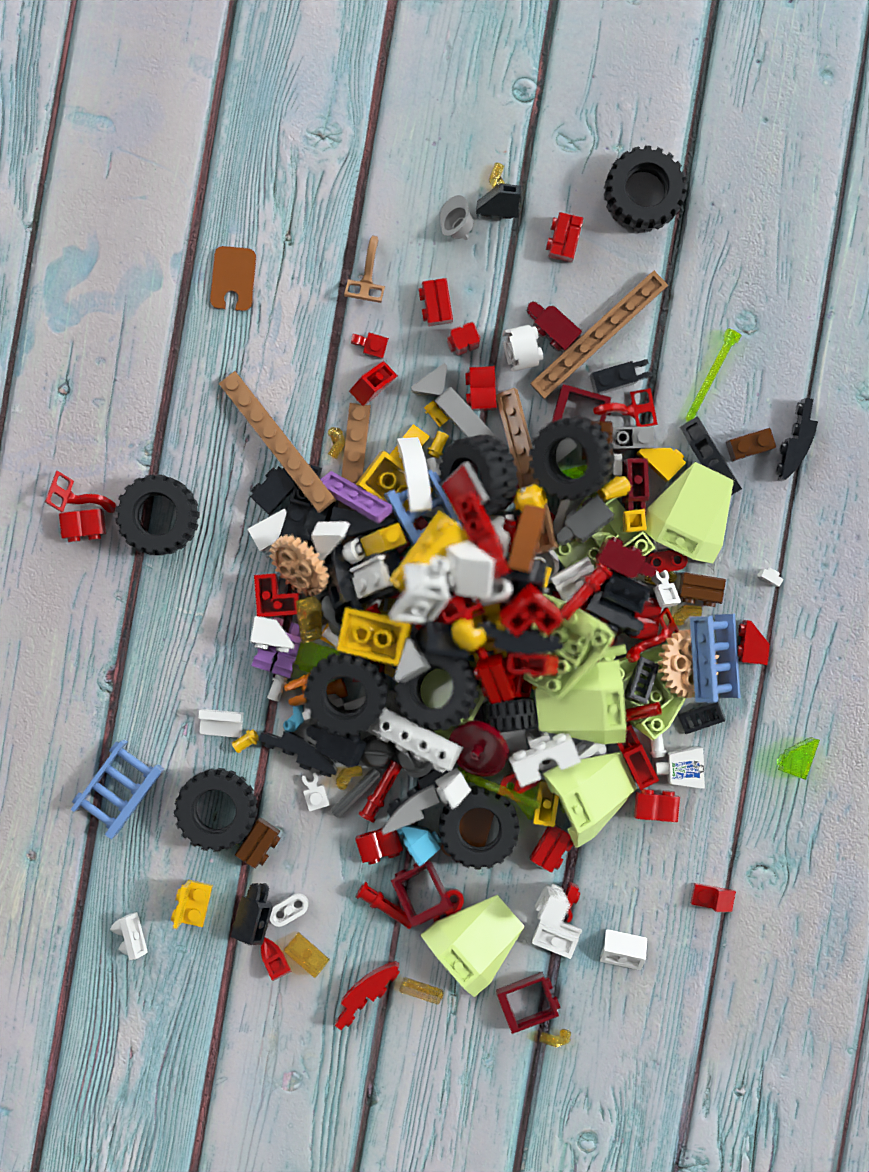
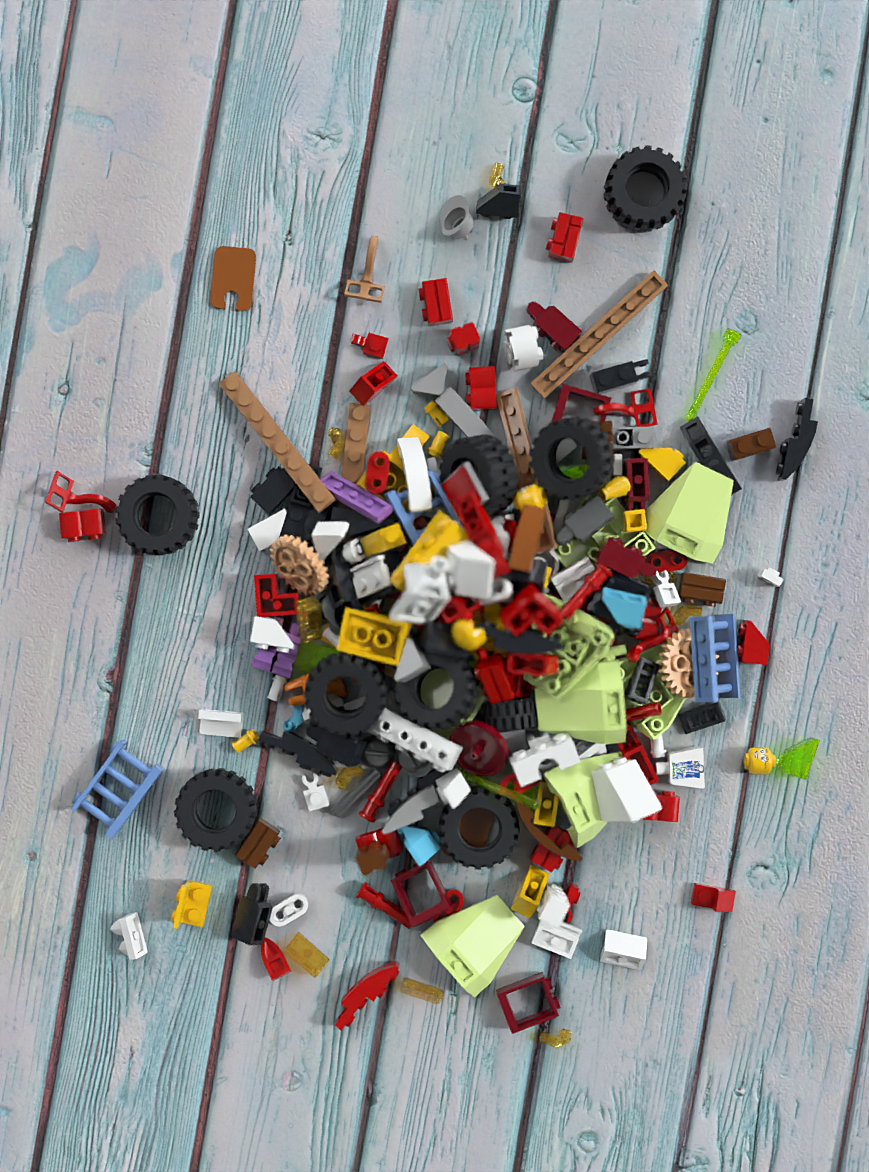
(372, 857): none -> reddish brown brick
(377, 472): none -> red plate
(530, 891): none -> yellow slope
(564, 850): none -> reddish brown slope
(623, 791): none -> white slope
(625, 607): none -> medium azure slope
(759, 761): none -> yellow head

